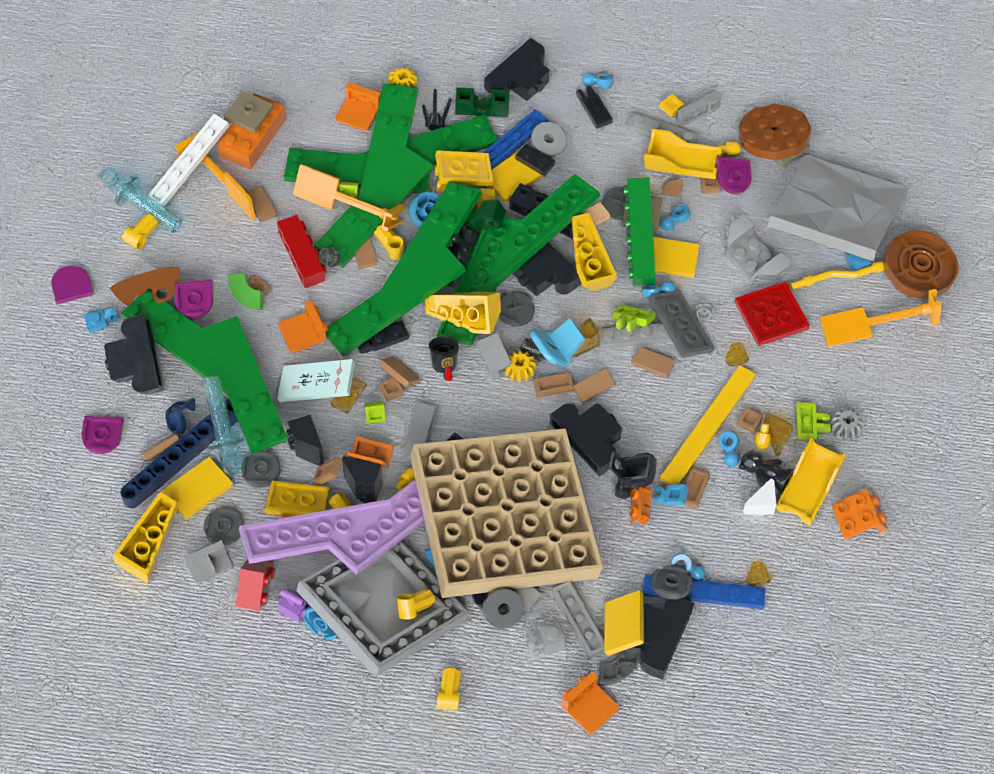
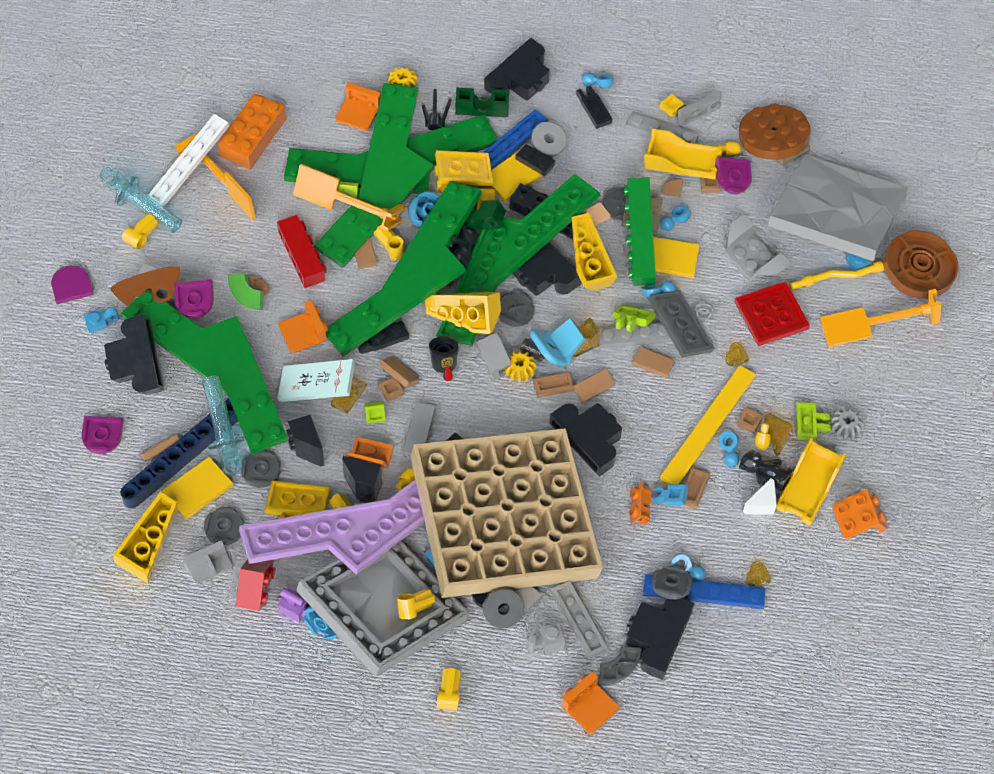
(175, 420): dark blue piece -> none
(248, 111): dark tan plate -> none
(261, 204): medium nougat tile -> none
(327, 471): medium nougat tile -> none
(328, 253): clear smoke wheel -> none
(624, 623): yellow tile -> none
(632, 472): black piece -> none

